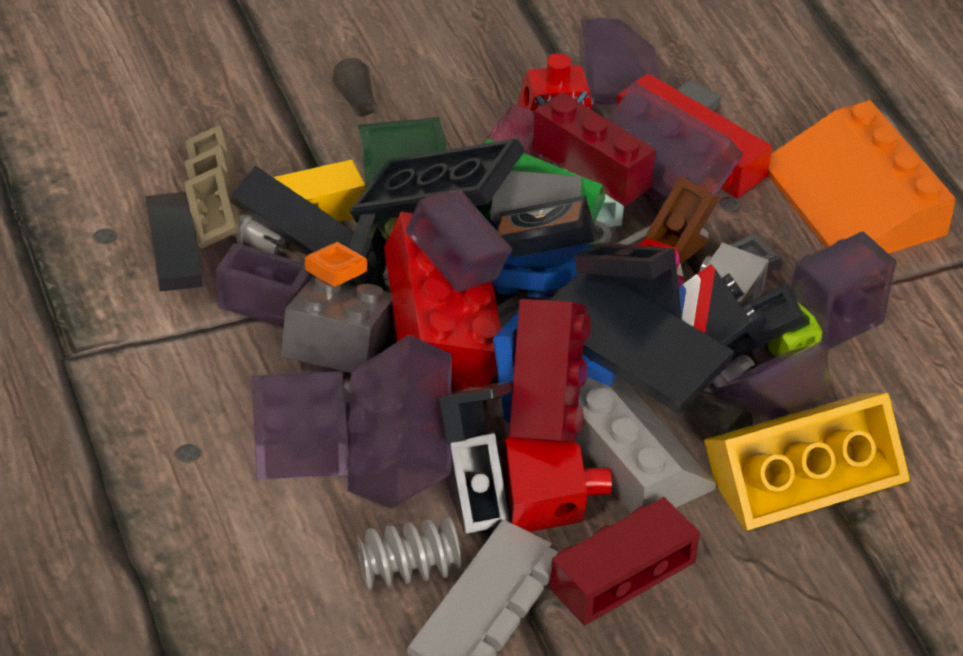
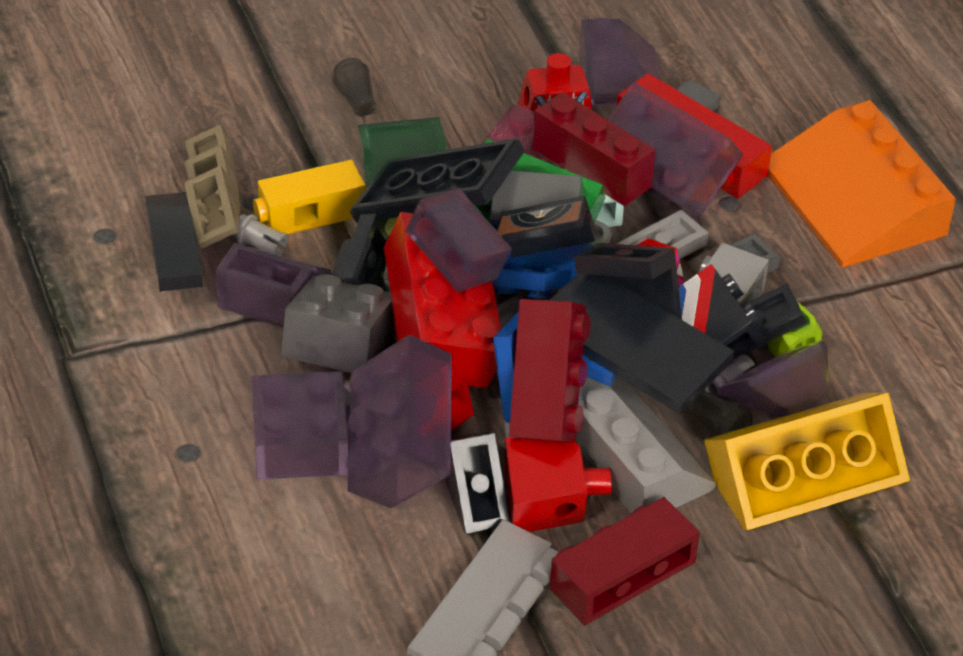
(288, 213): black tile -> none
(335, 264): orange tile -> none
(408, 552): light grey piece -> none
(464, 410): black panel -> none
(683, 218): reddish brown slope -> none
(845, 287): brick -> none

